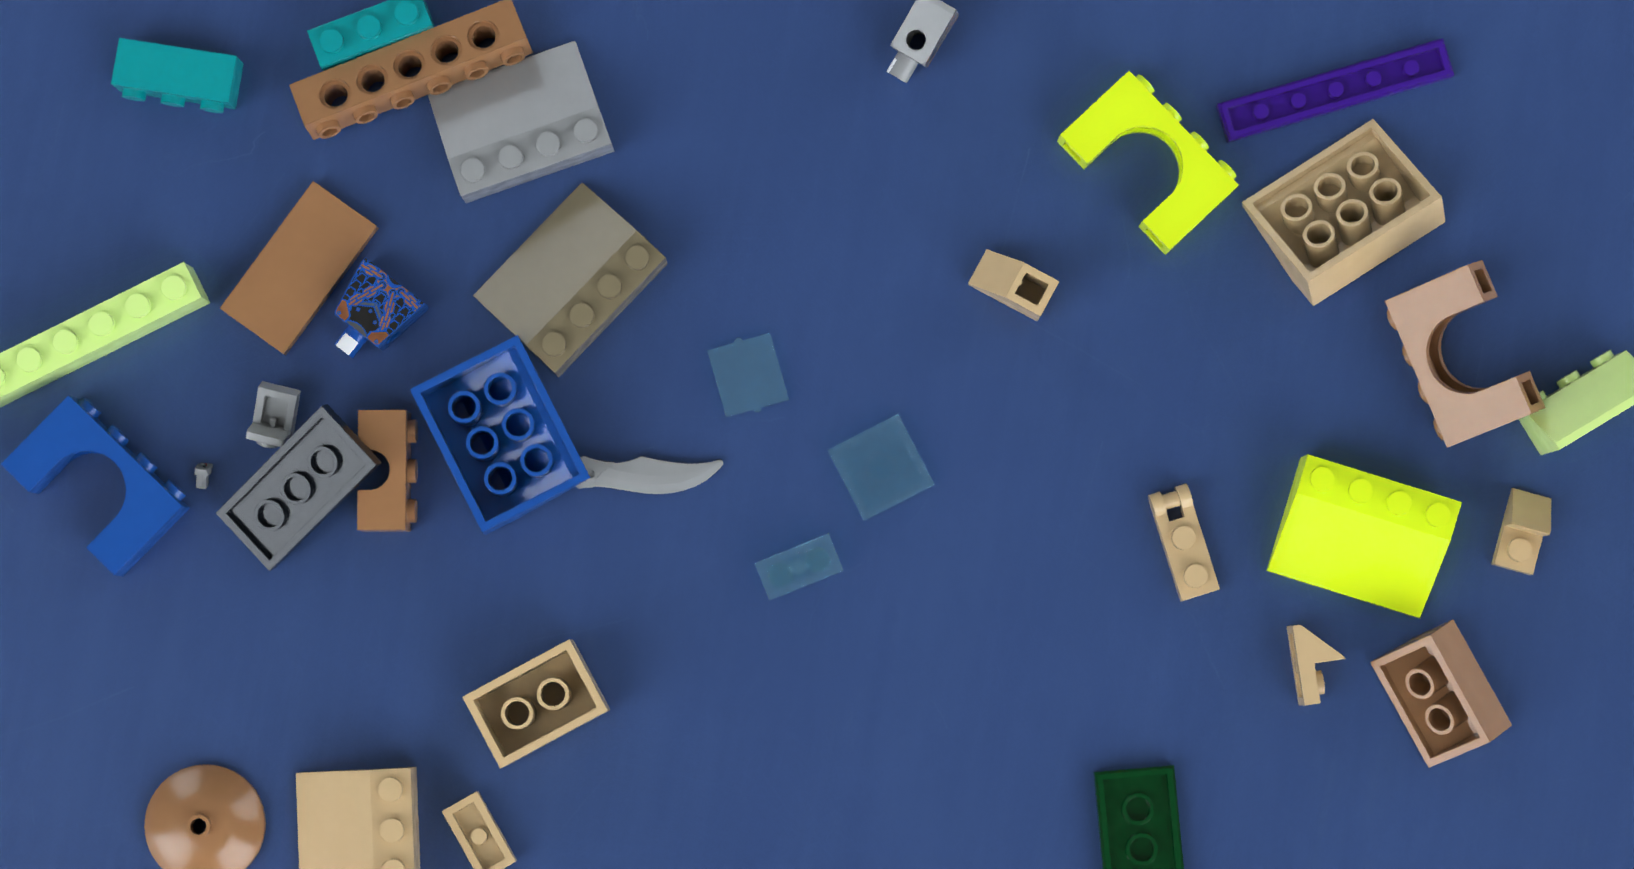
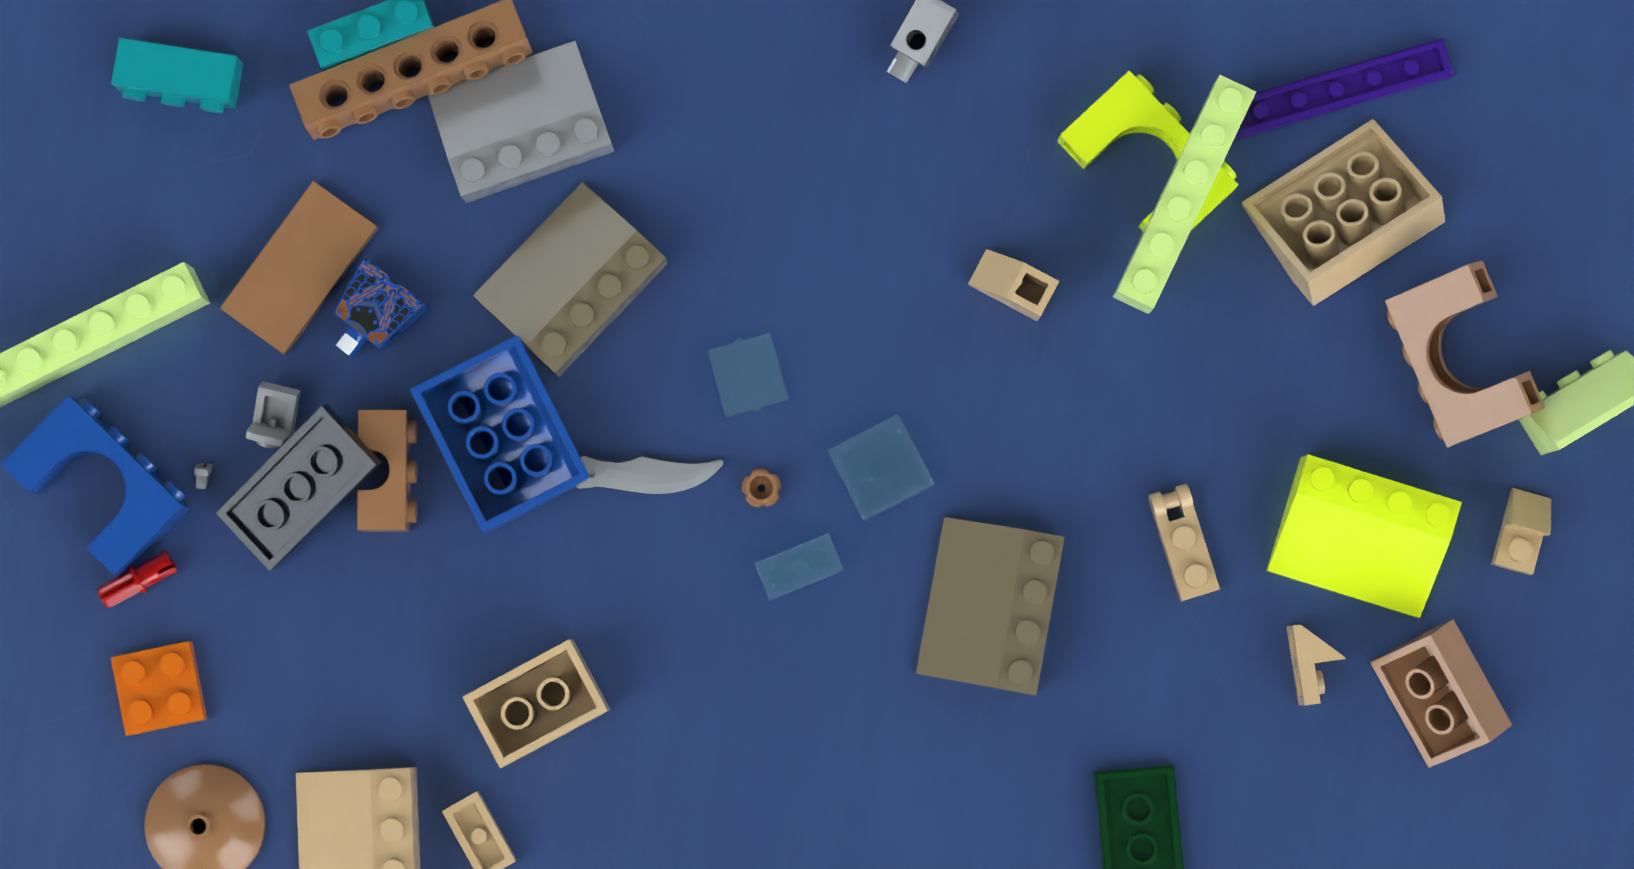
(137, 579): none -> red axle
(158, 688): none -> orange plate
(761, 477): none -> medium nougat plate
(990, 605): none -> dark tan slope
(1184, 194): none -> yellowish green brick

